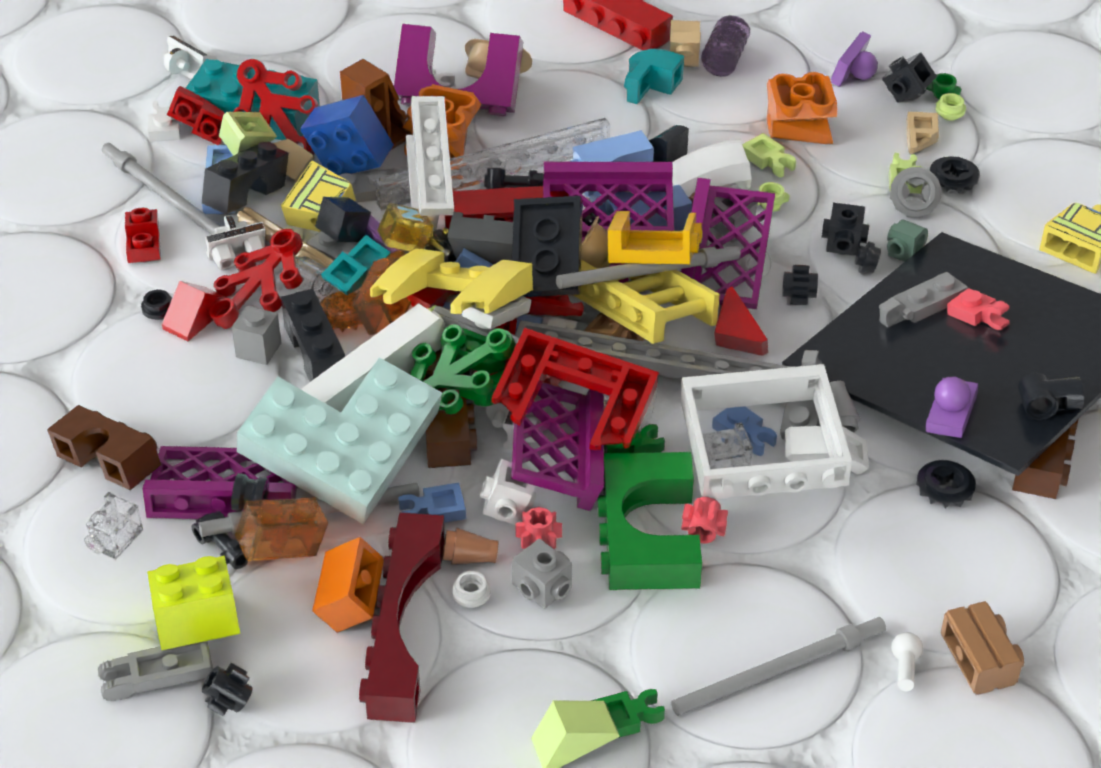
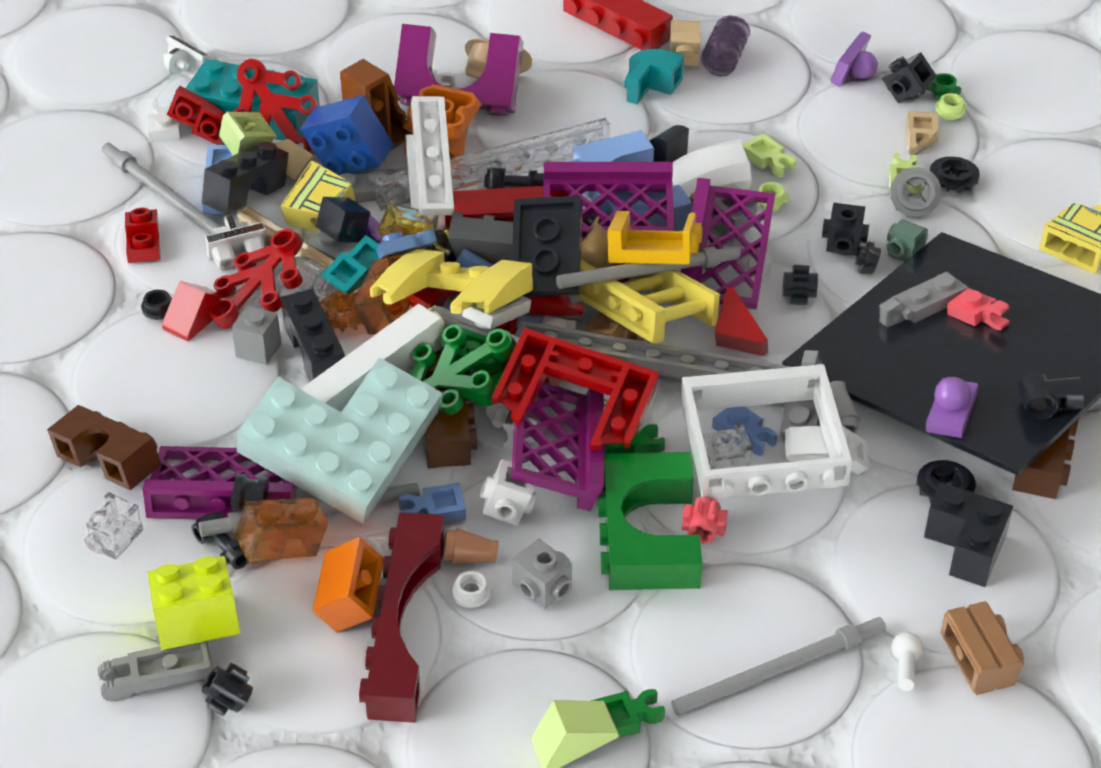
(397, 244): none -> medium blue plate
(538, 524): coral gear -> none
(801, 107): orange piece -> none
(972, 526): none -> black brick

